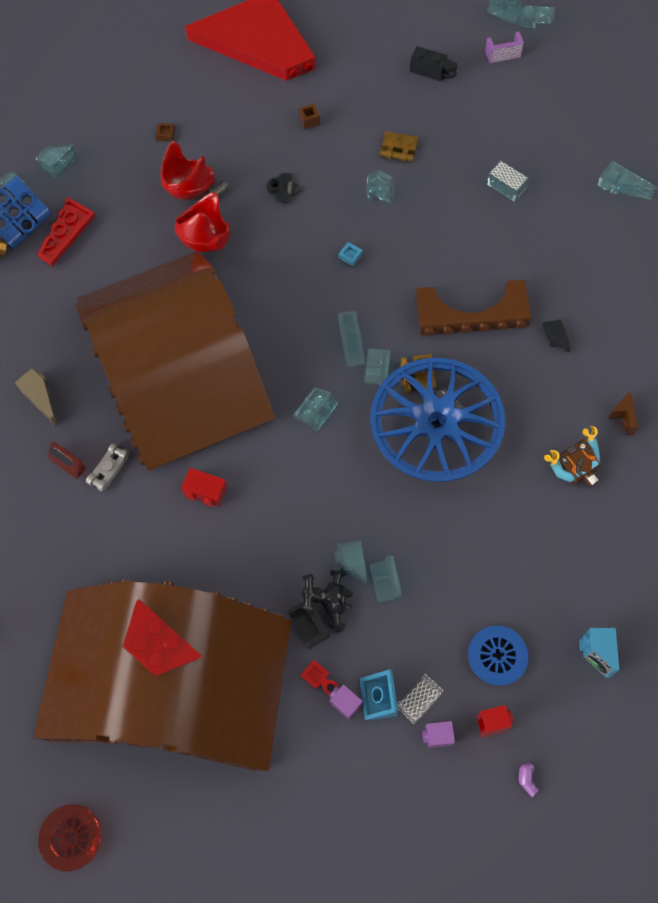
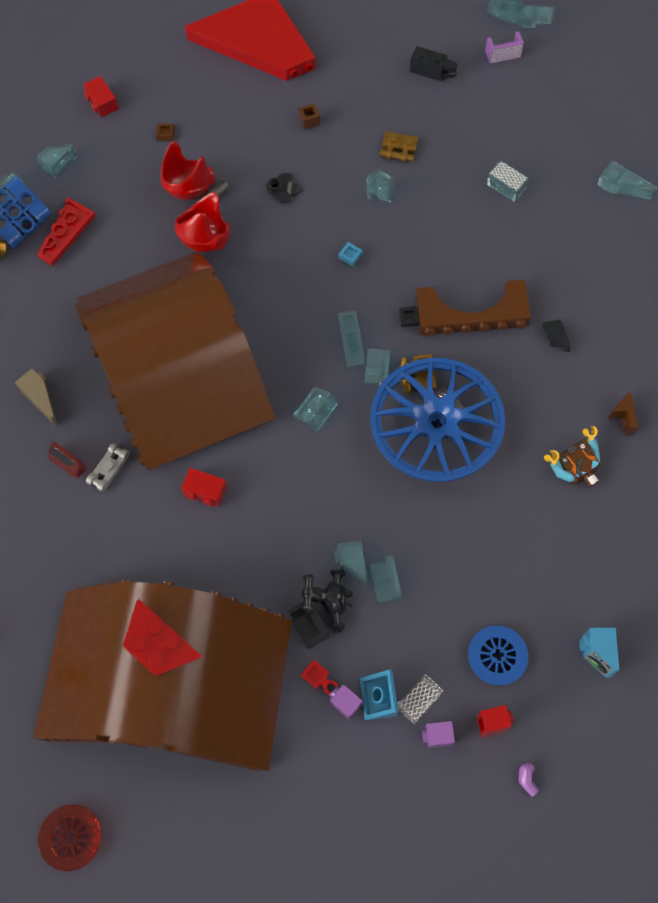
(100, 96): none -> red piece
(409, 316): none -> black plate

